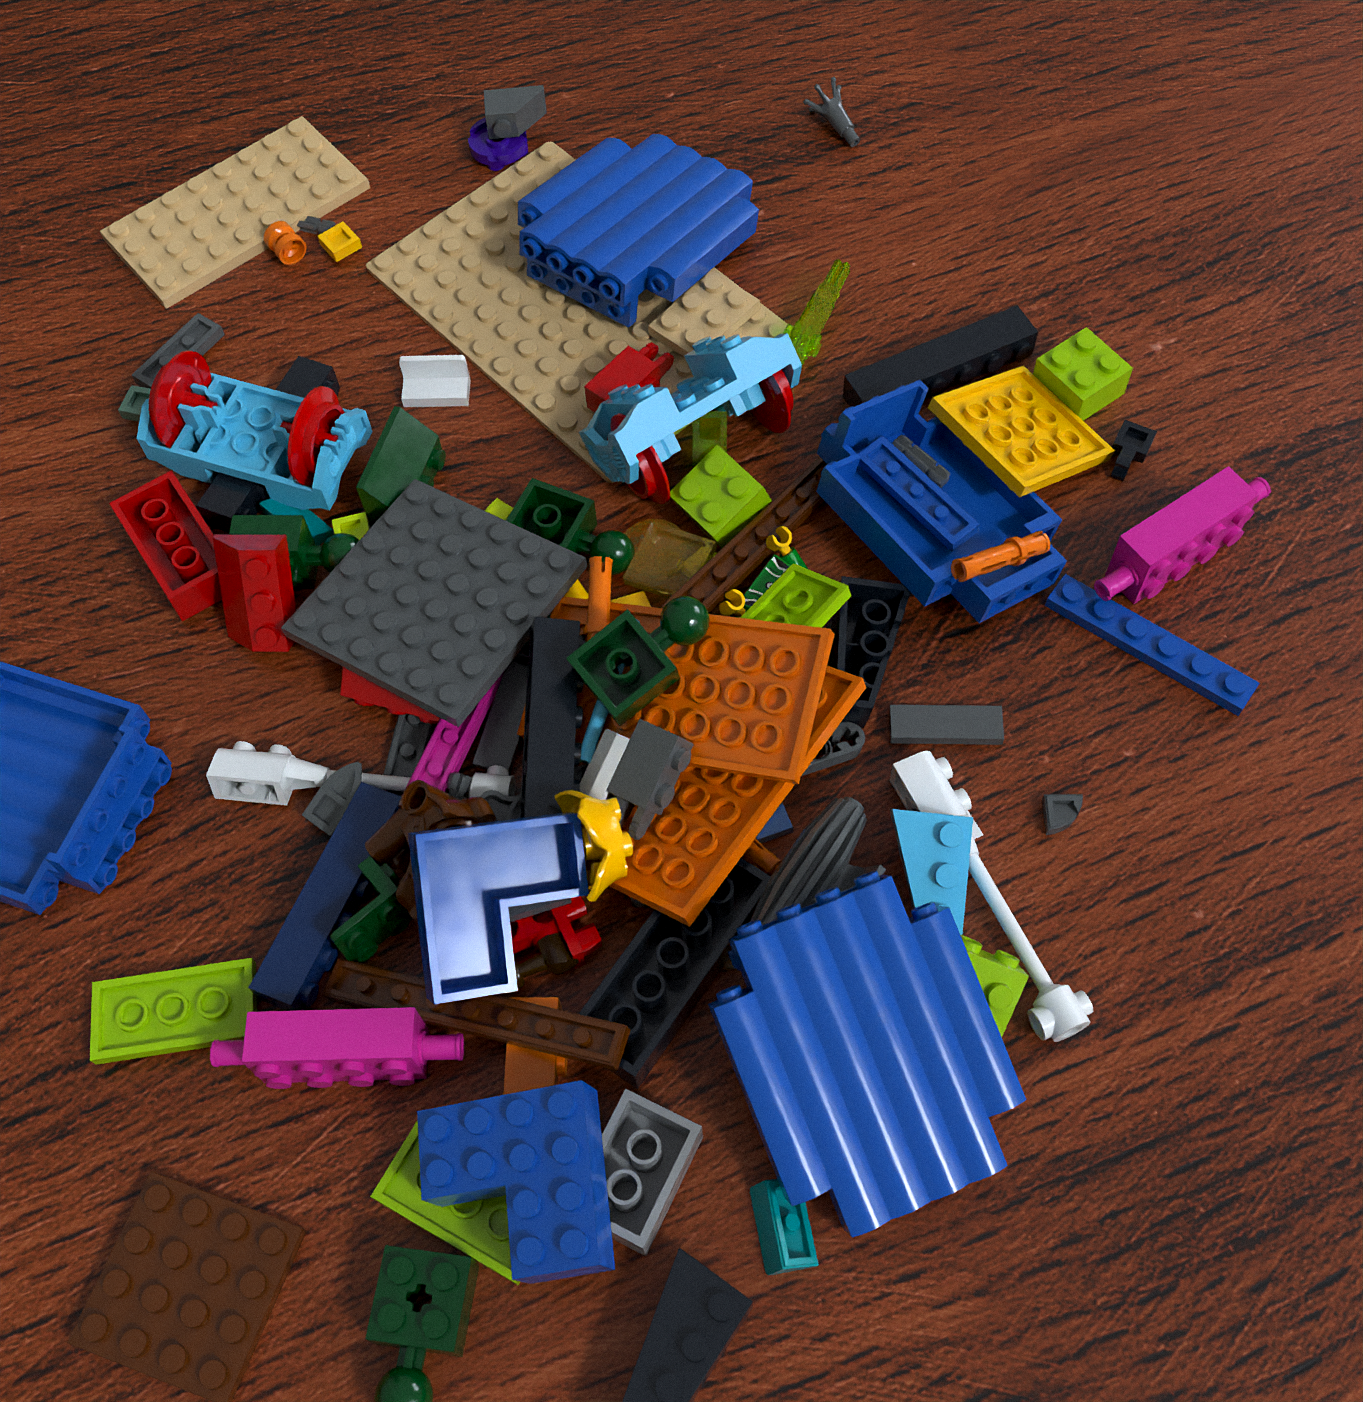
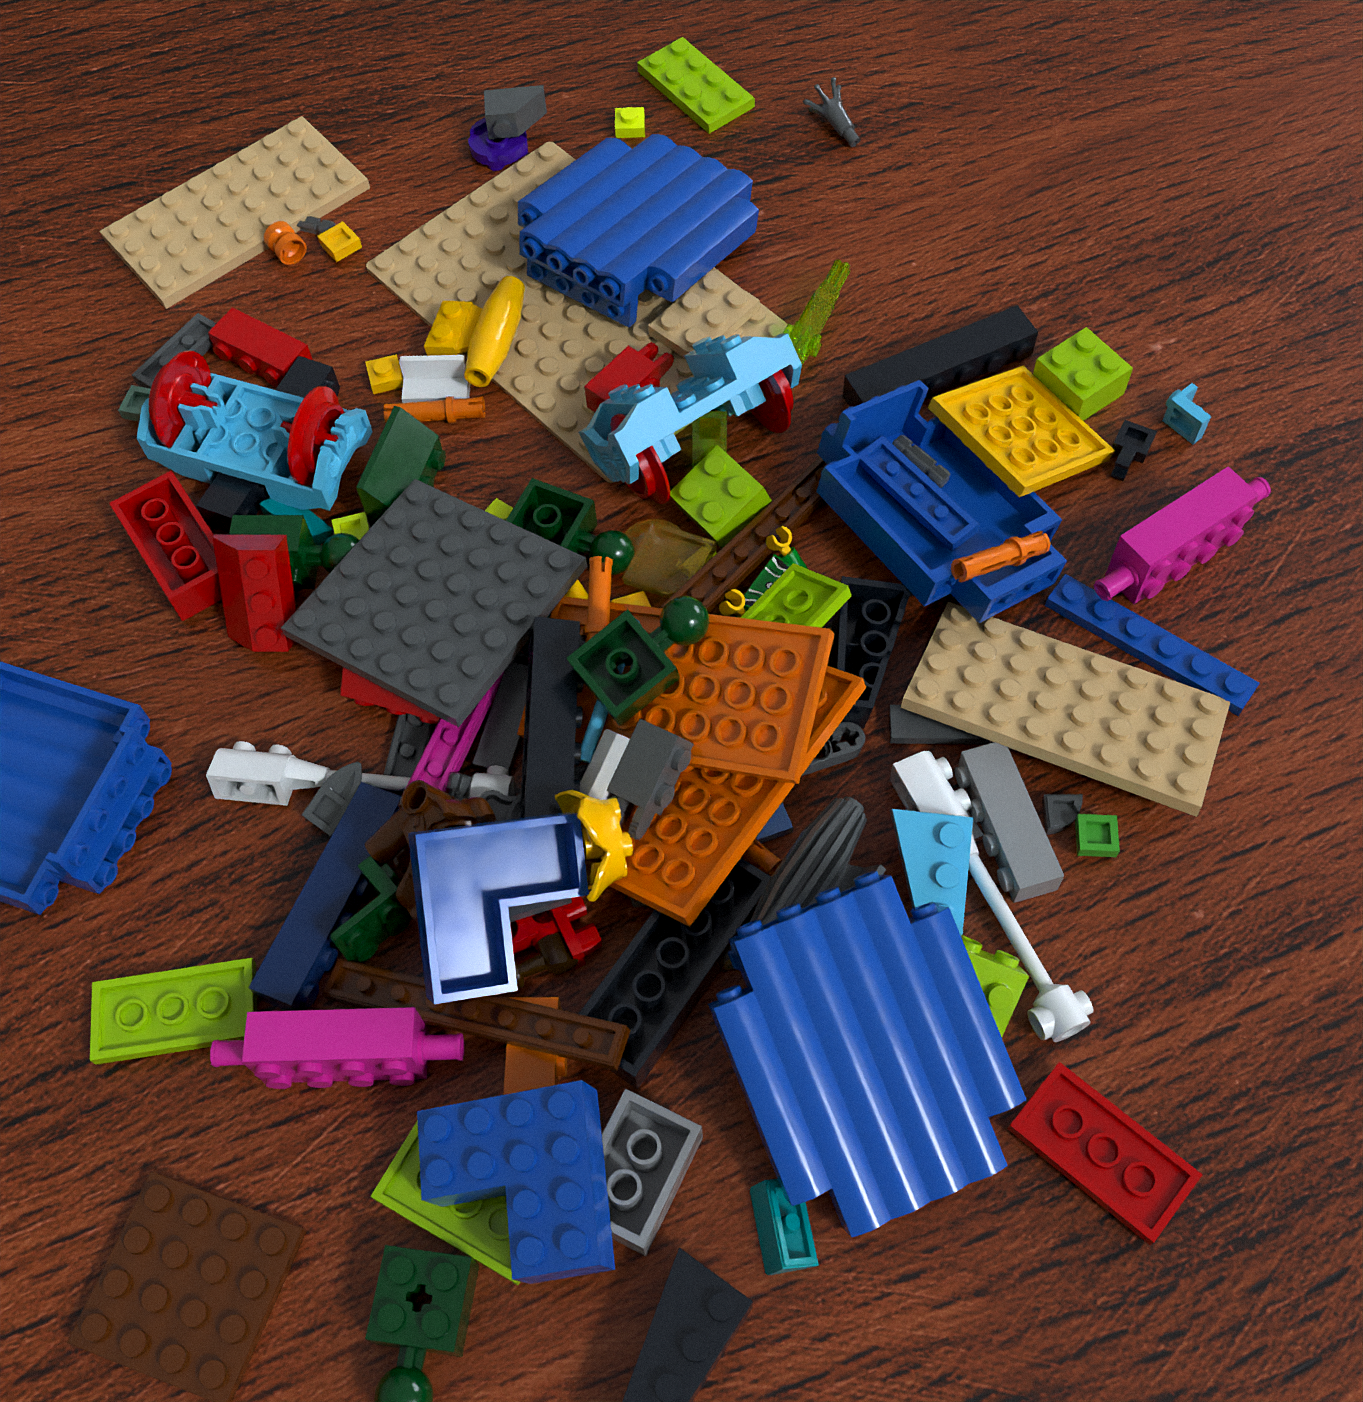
(256, 346): none -> red brick
(384, 374): none -> yellow plate
(447, 409): none -> orange pin
(479, 331): none -> yellow plate
(629, 122): none -> neon yellow plate
(696, 85): none -> lime plate
(1008, 822): none -> light grey brick
(1070, 708): none -> tan plate
(1097, 835): none -> bright green plate
(1105, 1153): none -> red plate
(1185, 416): none -> medium azure bracket

